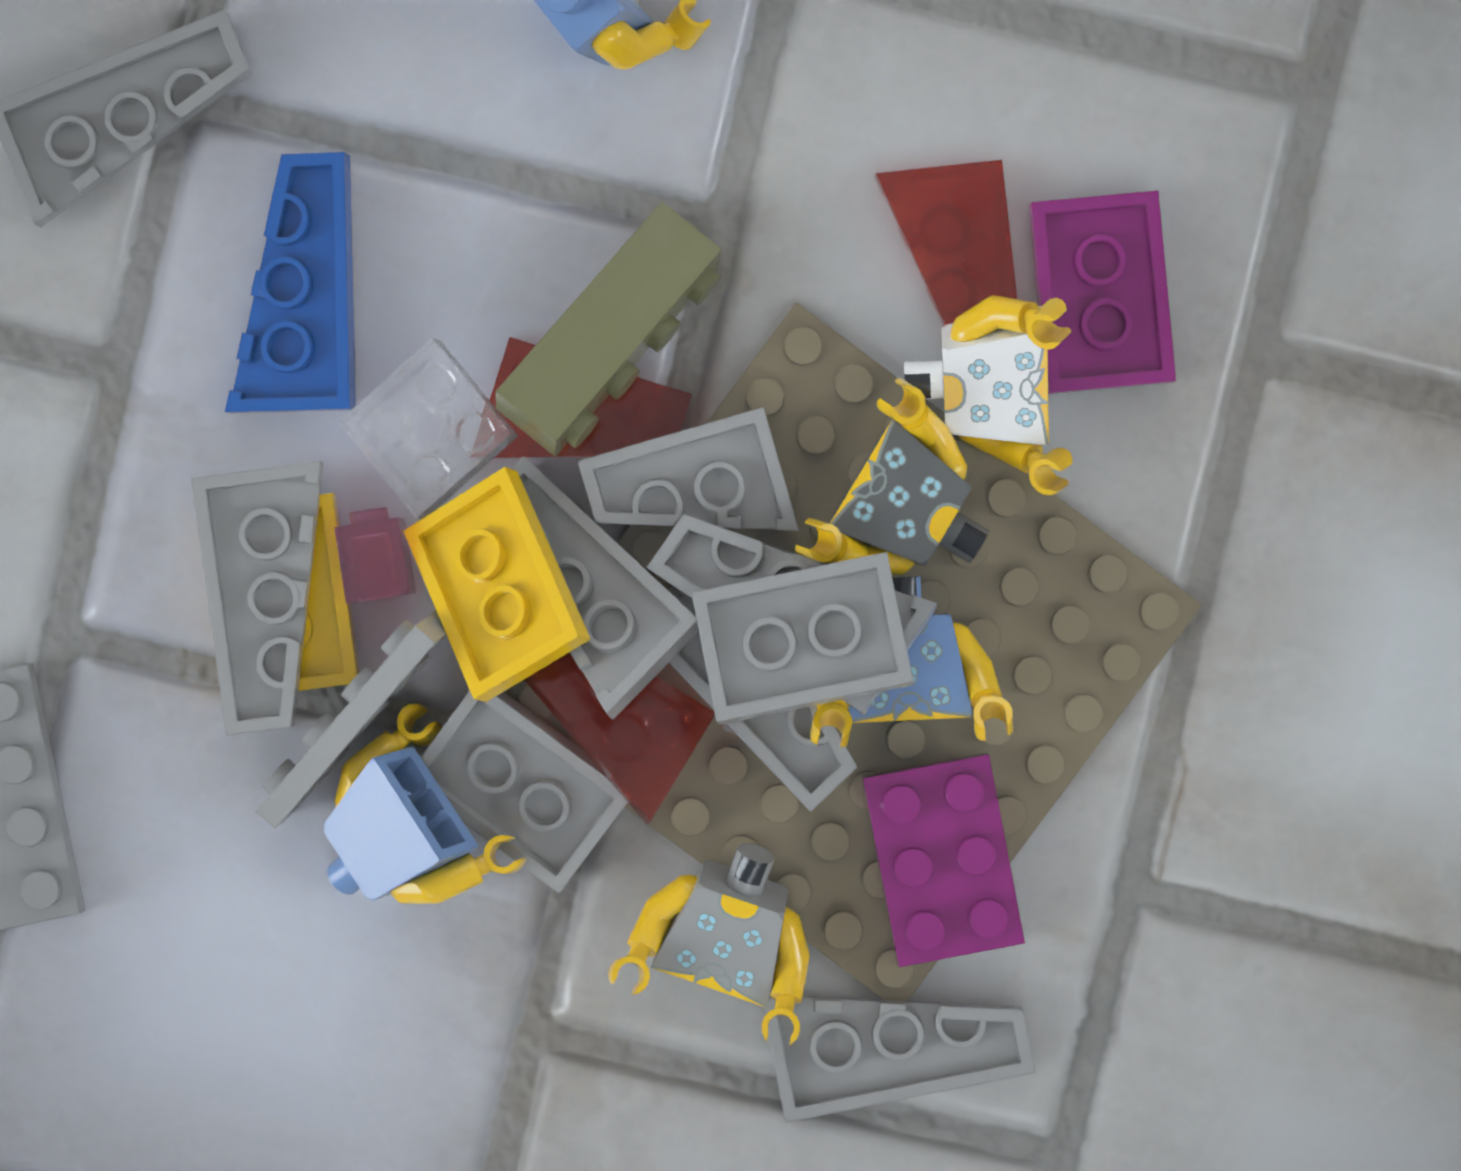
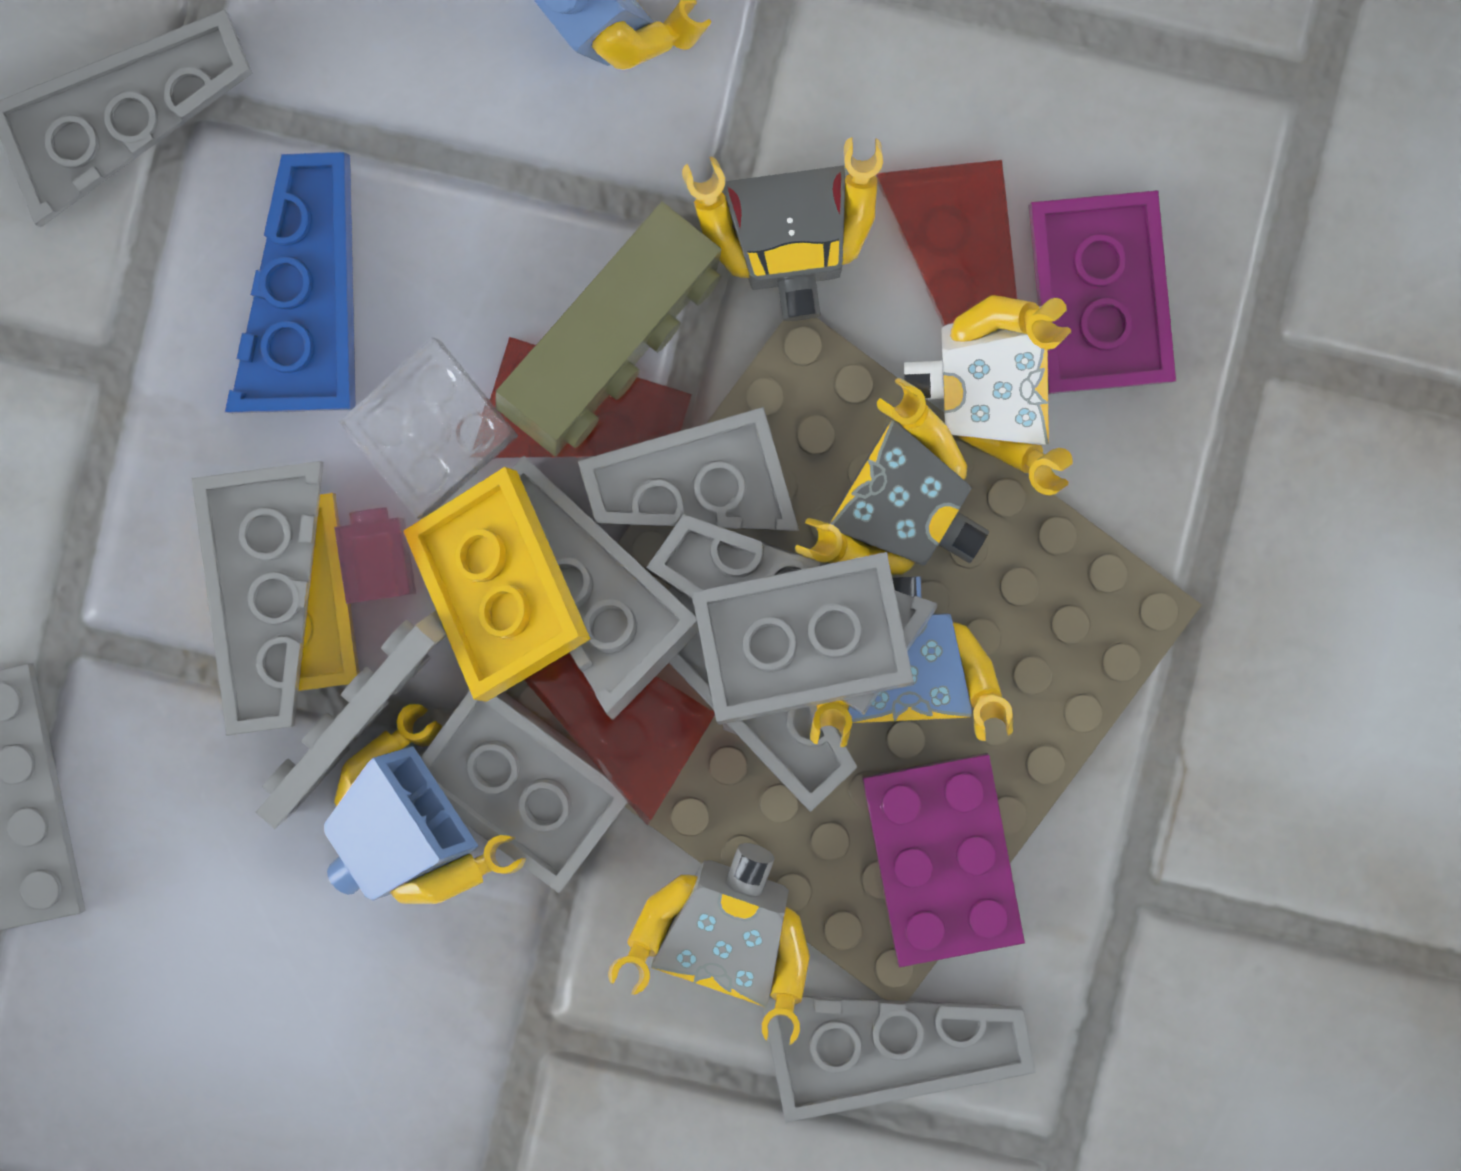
(790, 225): none -> torso

